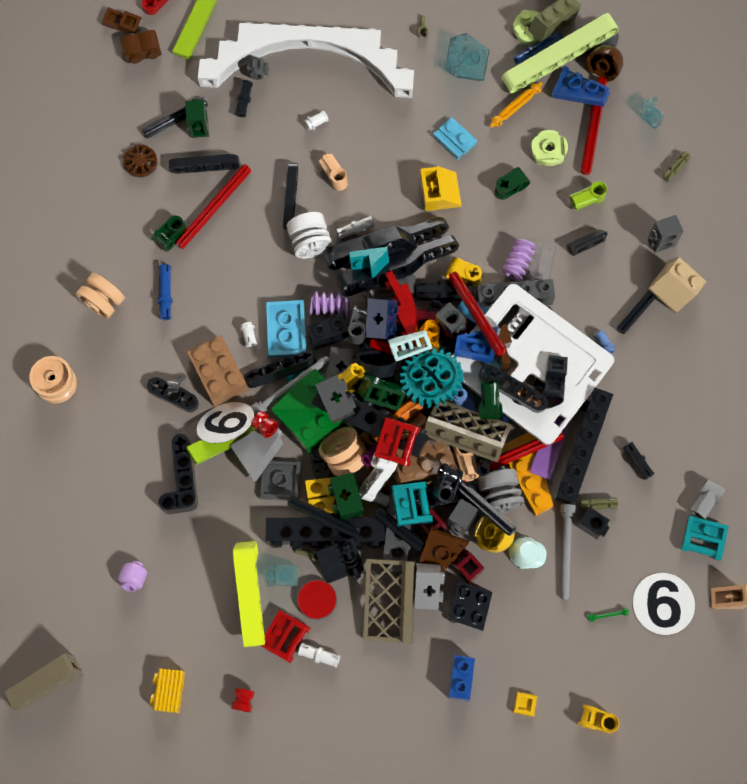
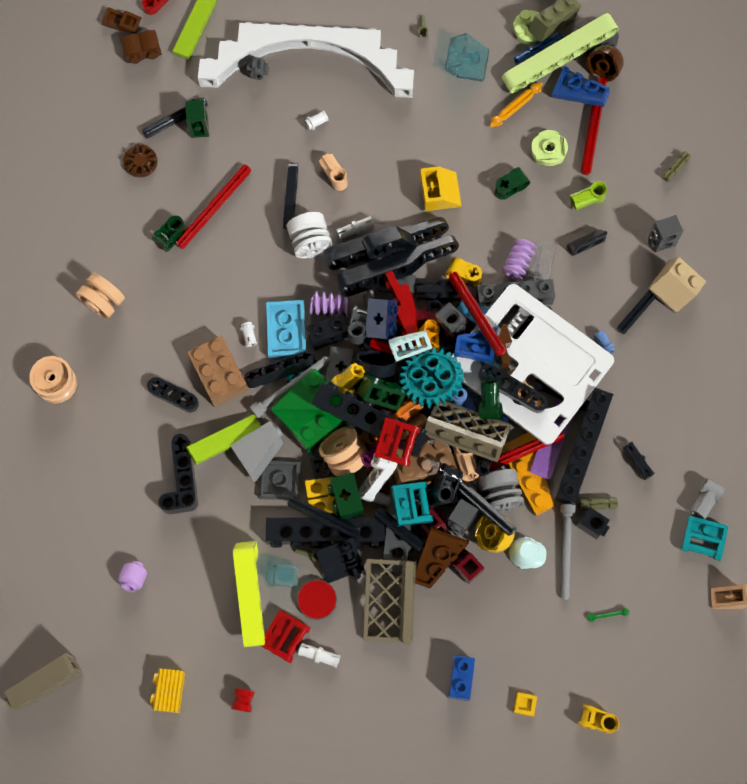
(164, 292): blue pin -> none
(174, 385): dark grey hand -> none
(204, 163): black beam -> none
(225, 422): white sticker -> none
(243, 98): black pin -> none
(264, 424): red wheel -> none
(335, 410): dark grey brick -> none
(374, 258): teal slope -> none
(427, 576): light grey brick -> none
(455, 138): medium azure plate -> none
(470, 605): black hinge -> none
(555, 376): black slope -> none
(650, 113): clear light blue bracket -> none
(663, 603): white sticker -> none

